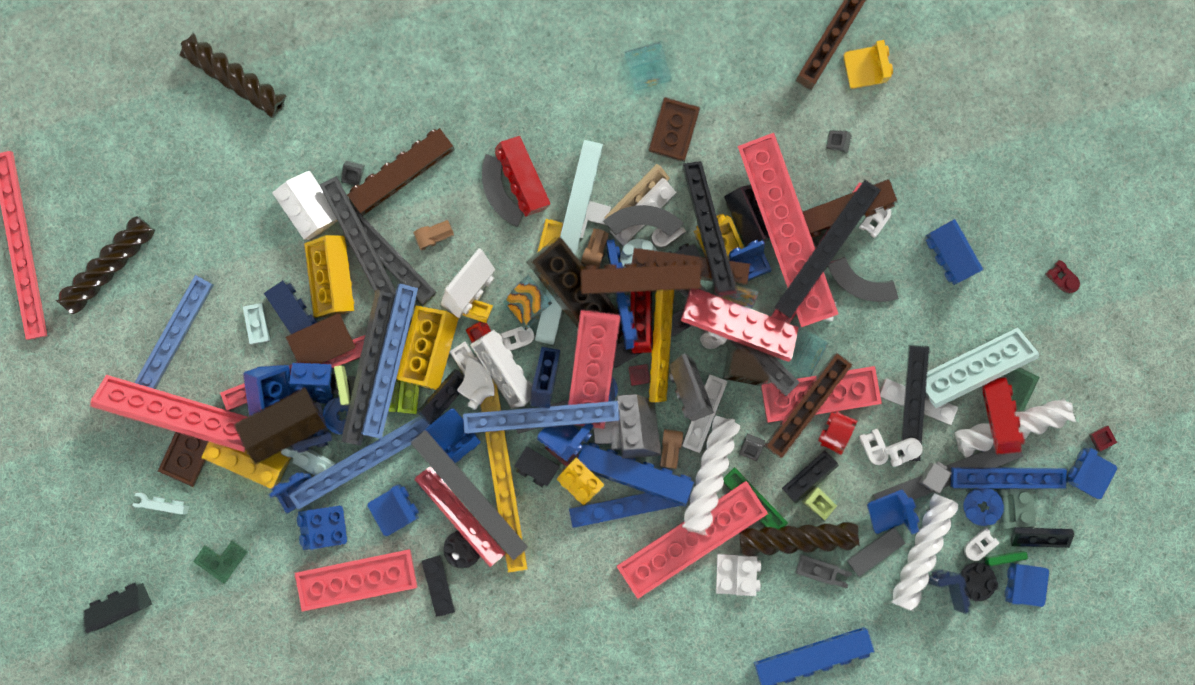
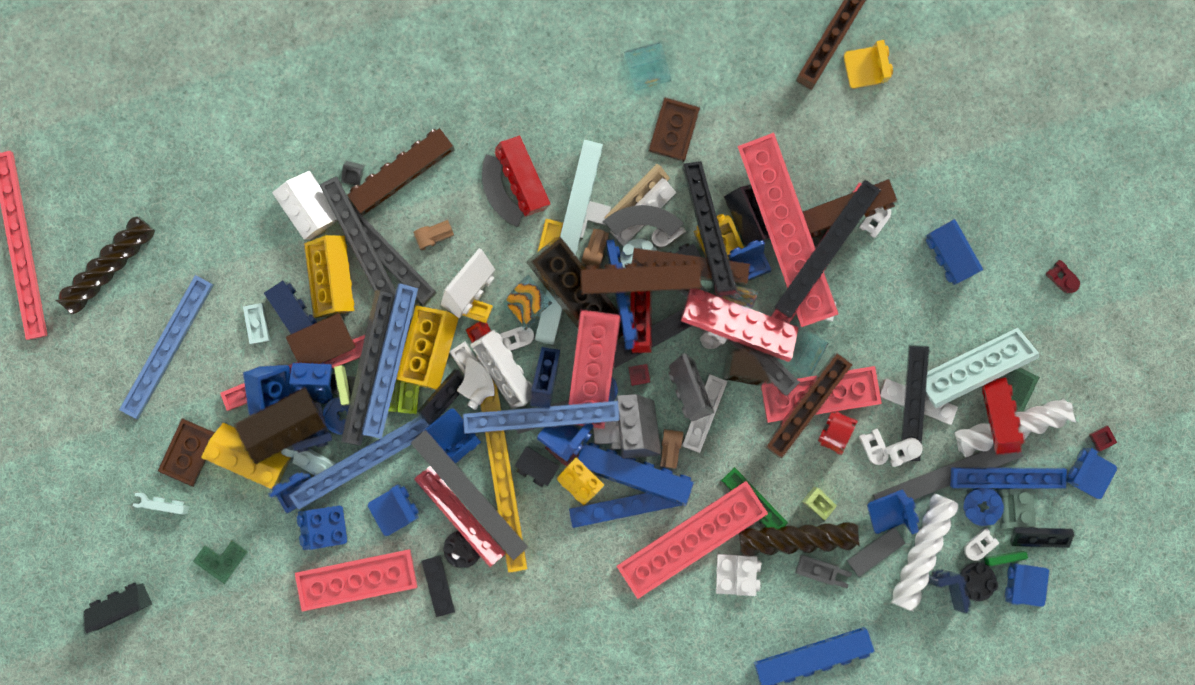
(168, 411): coral plate -> none
(232, 76): dark brown piece -> none
(661, 345): yellow plate -> none
(709, 477): white piece -> none
(752, 447): dark grey slope -> none
(810, 477): black plate -> none
(839, 140): dark grey slope -> none
(860, 287): dark grey tile -> none
(935, 477): light grey brick -> none

